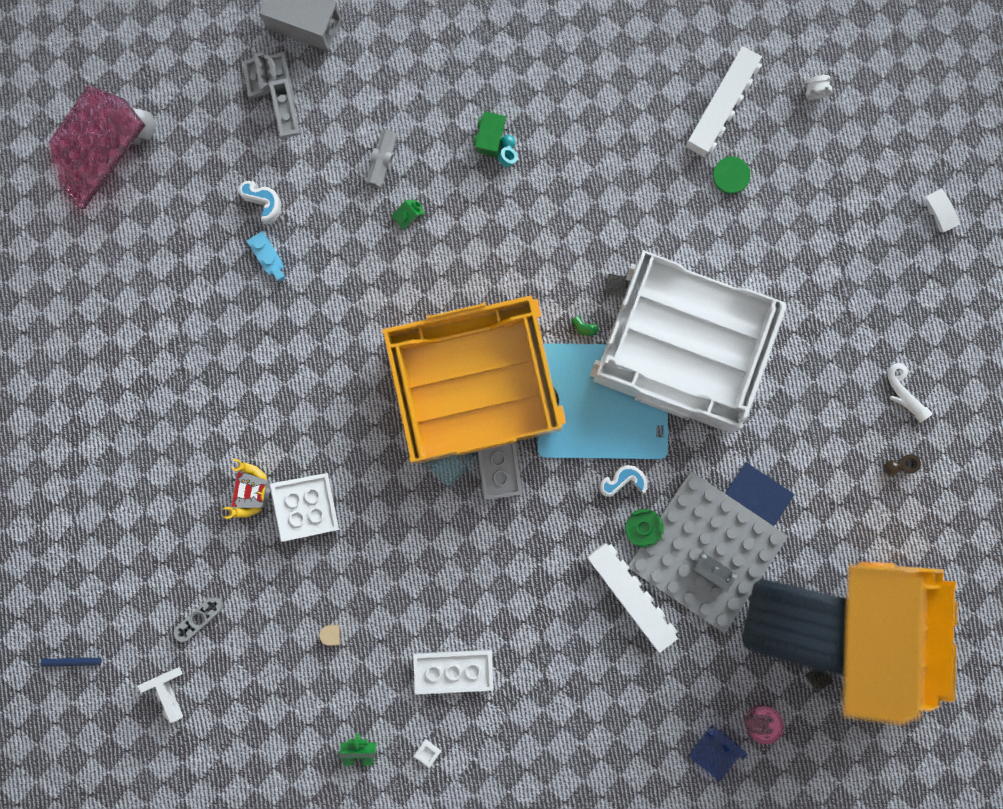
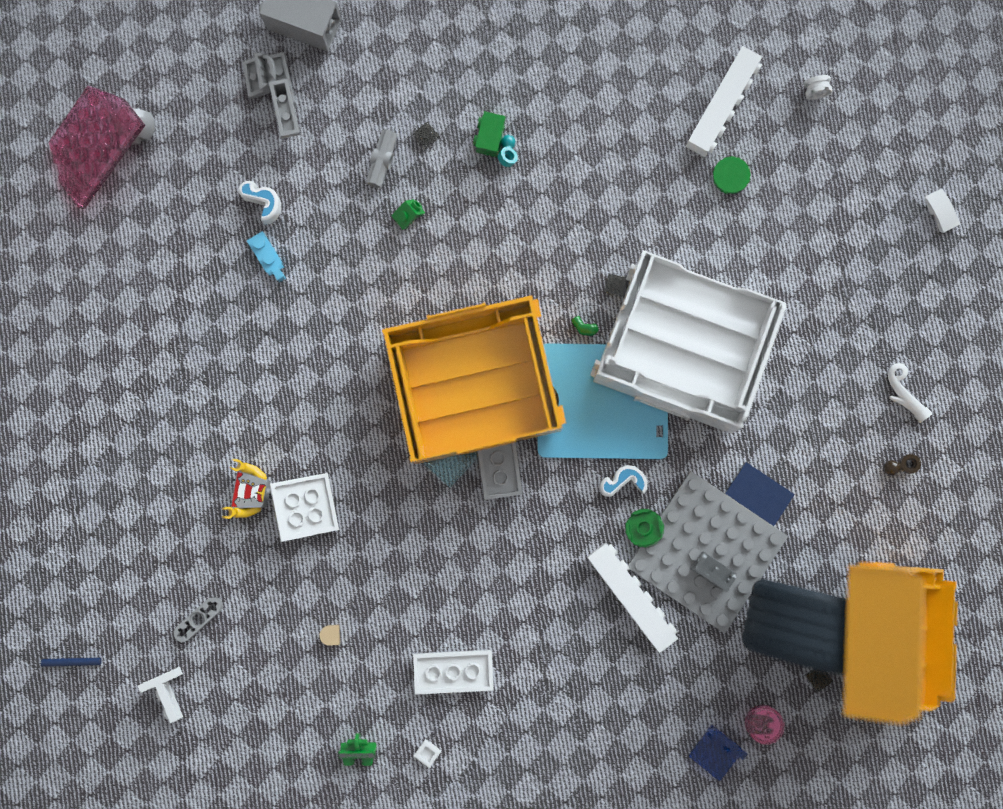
(426, 135): none -> clear smoke plate

